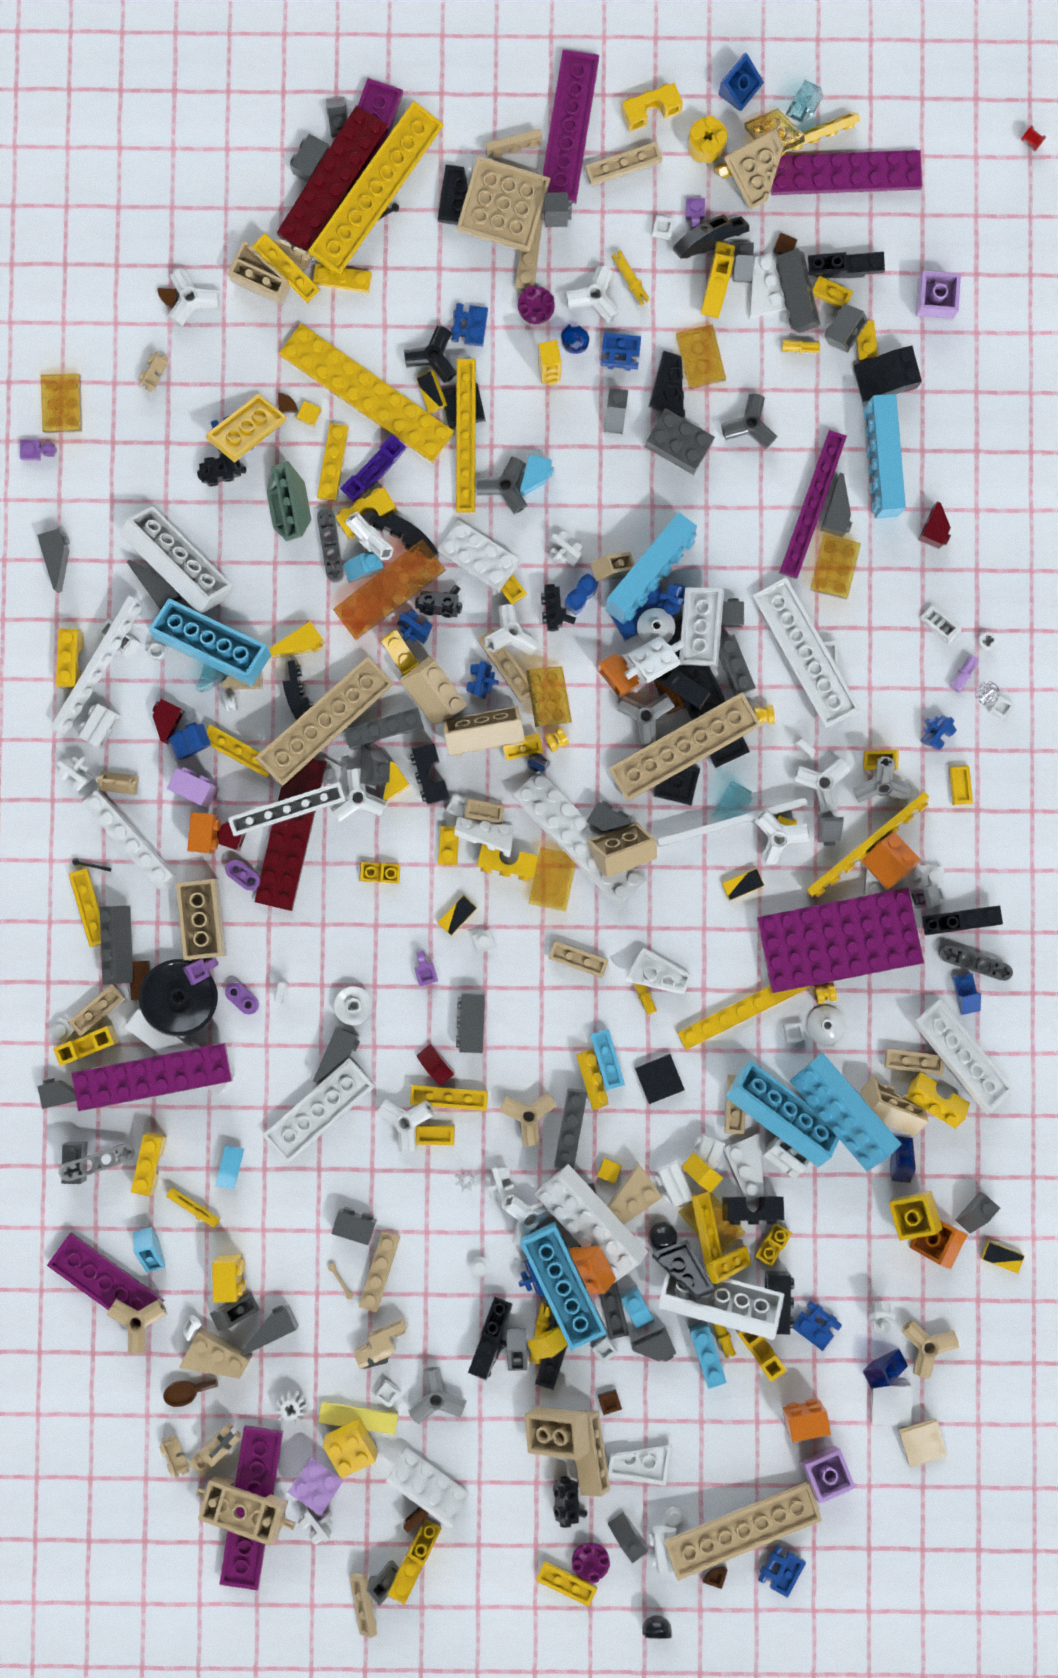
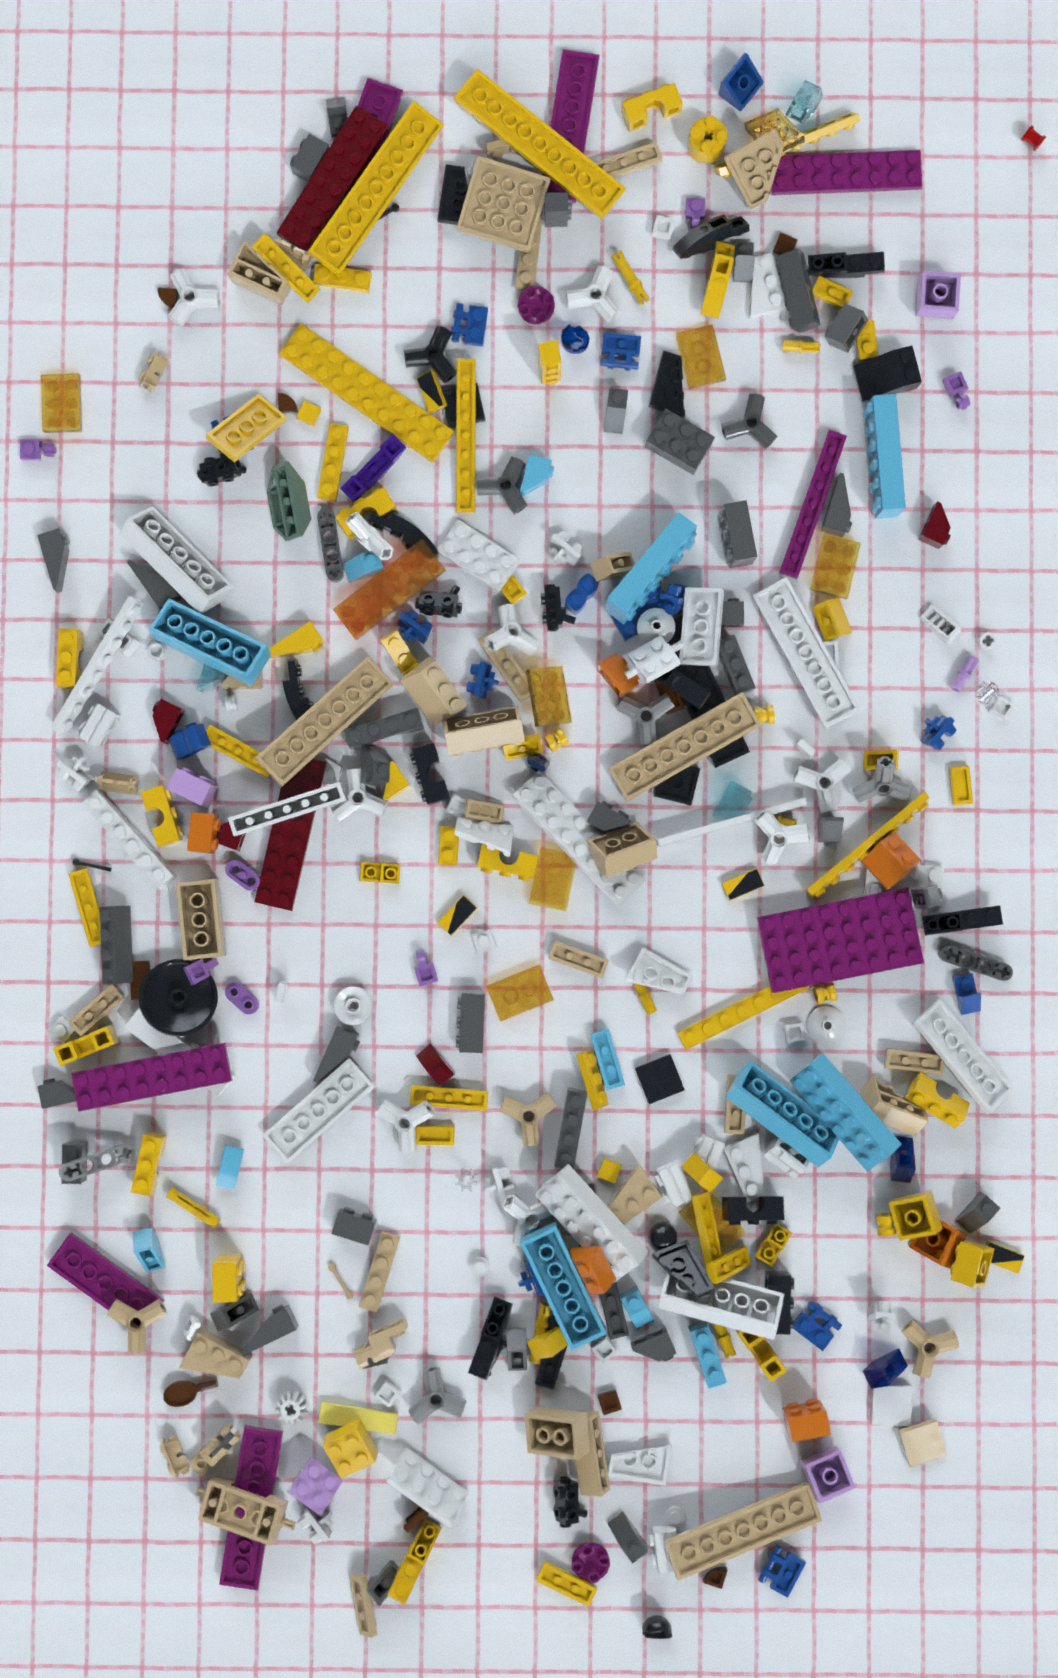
(169, 831): none -> yellow arch
(519, 992): none -> clear yellow plate
(539, 144): none -> yellow plate
(737, 534): none -> dark grey brick
(832, 619): none -> yellow panel
(886, 1224): none -> yellow wheel
(956, 385): none -> medium lavender plate
(971, 1263): none -> yellow brick

